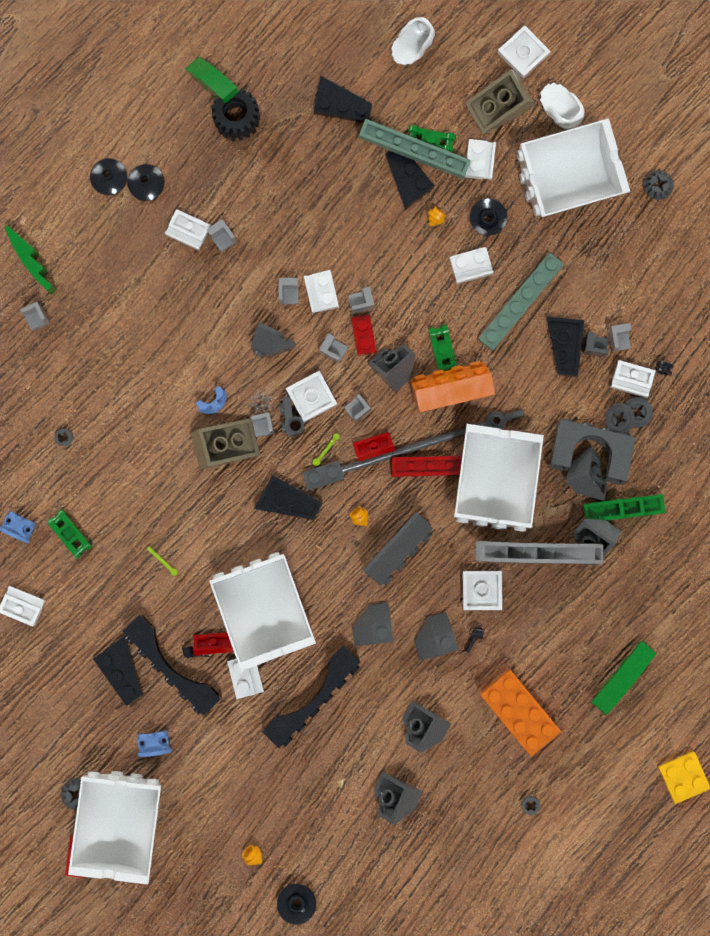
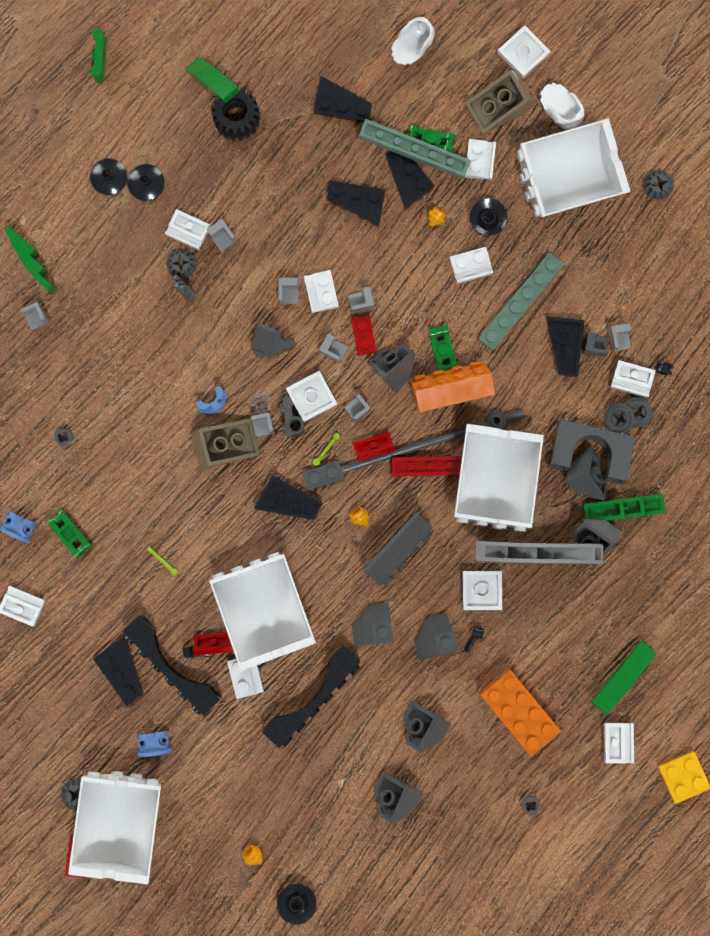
(99, 56): none -> green plate
(182, 288): none -> dark grey gear
(188, 268): none -> dark grey gear
(358, 199): none -> black wing
(618, 742): none -> white plate

